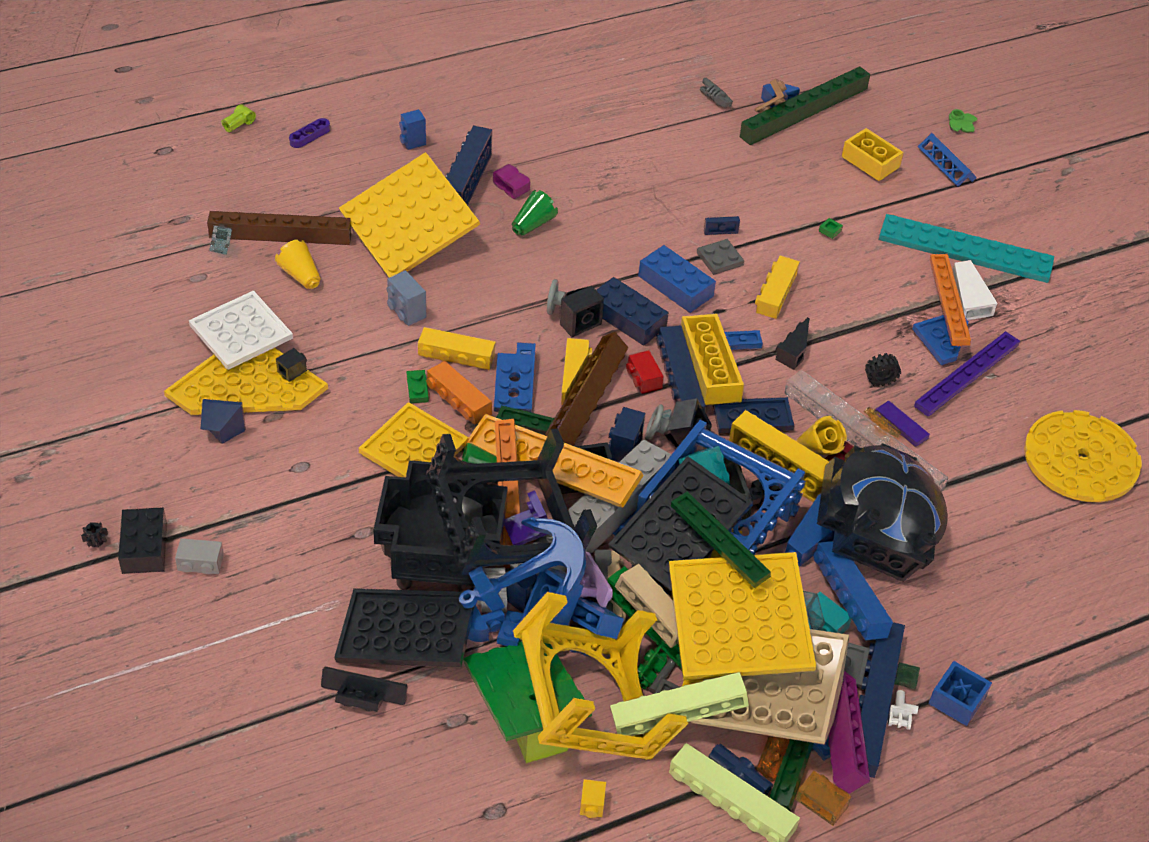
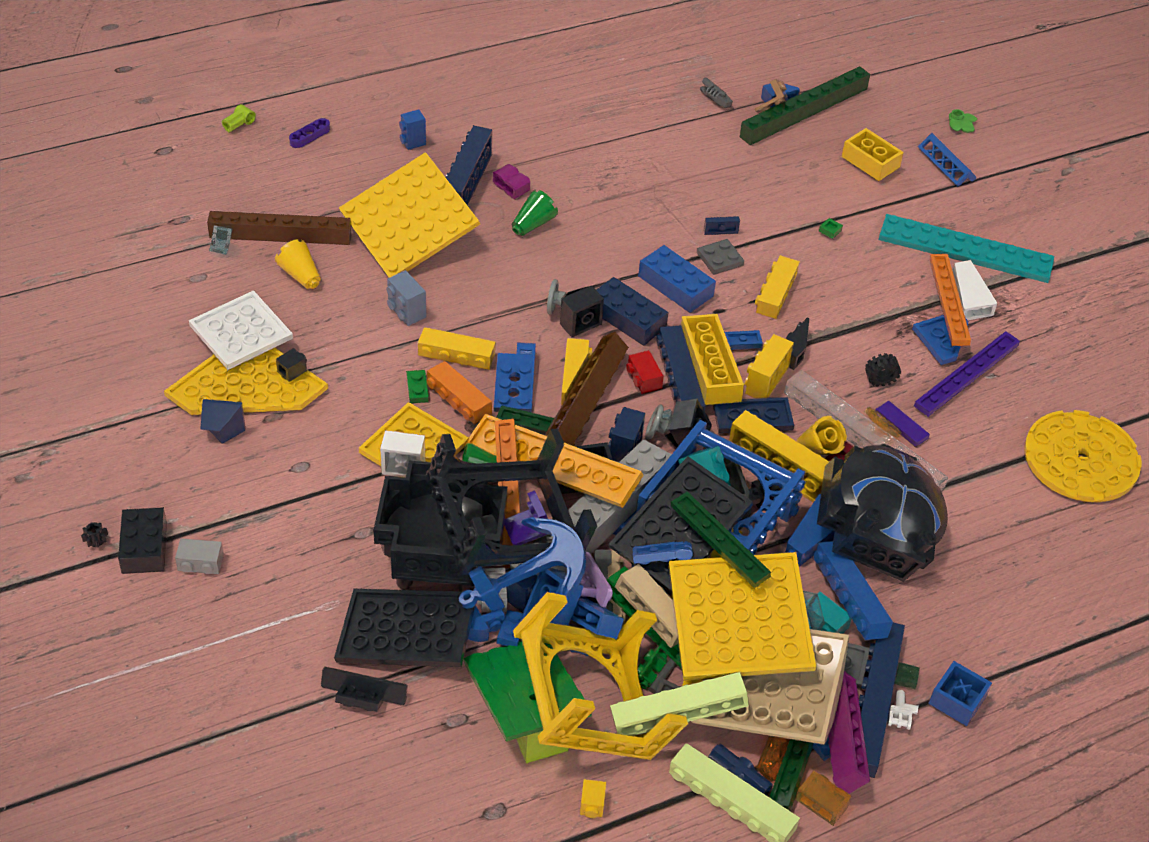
(397, 451): none -> white brick
(662, 552): none -> blue hinge
(768, 367): none -> yellow brick

